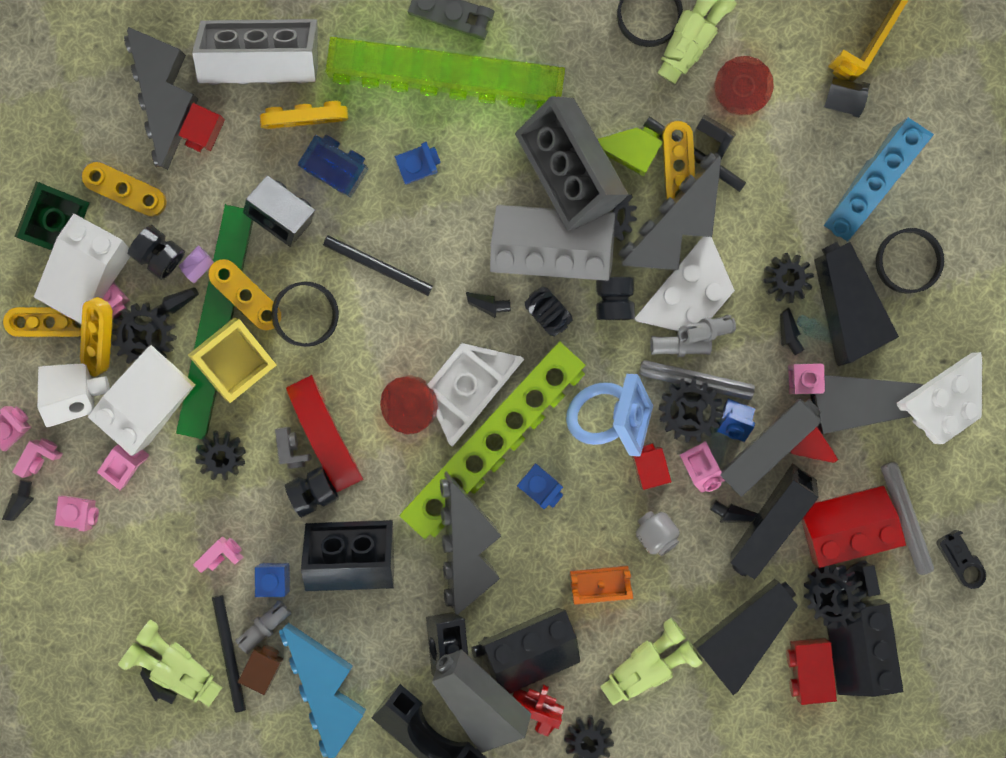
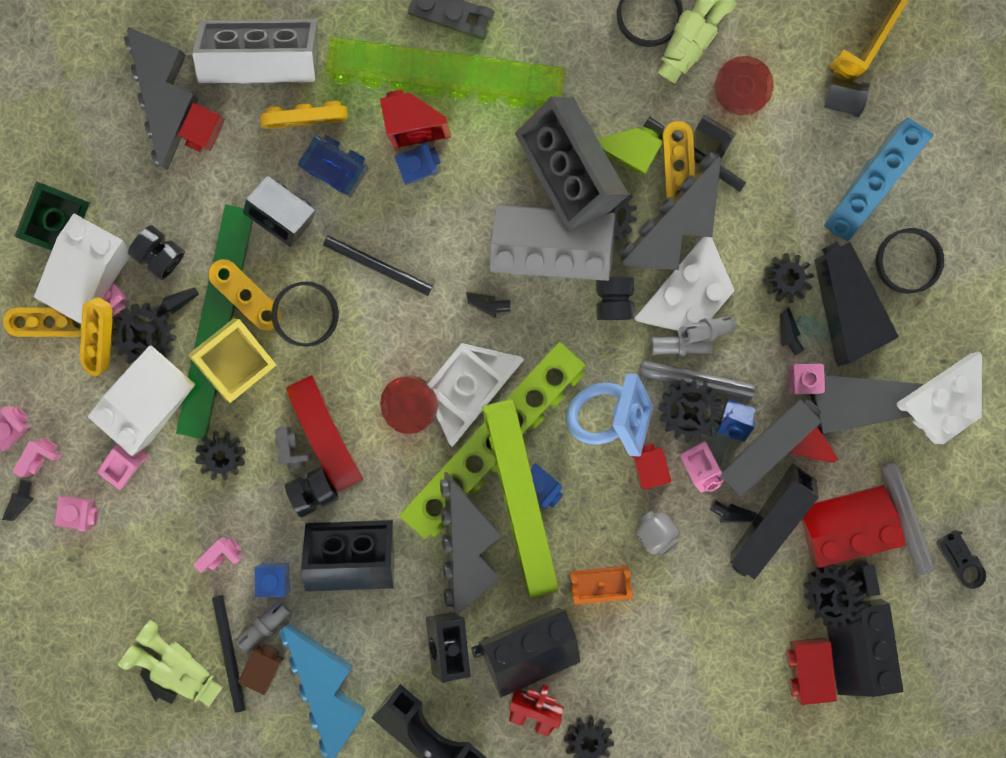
(67, 392): white torso -> none
(136, 190): yellow plate -> none
(196, 264): lavender tile -> none
(411, 120): none -> red slope
(479, 702): dark grey slope -> none
(520, 498): none -> lime beam
(548, 311): black gear -> none
(647, 668): yellowish green piece -> none
(746, 634): black slope -> none

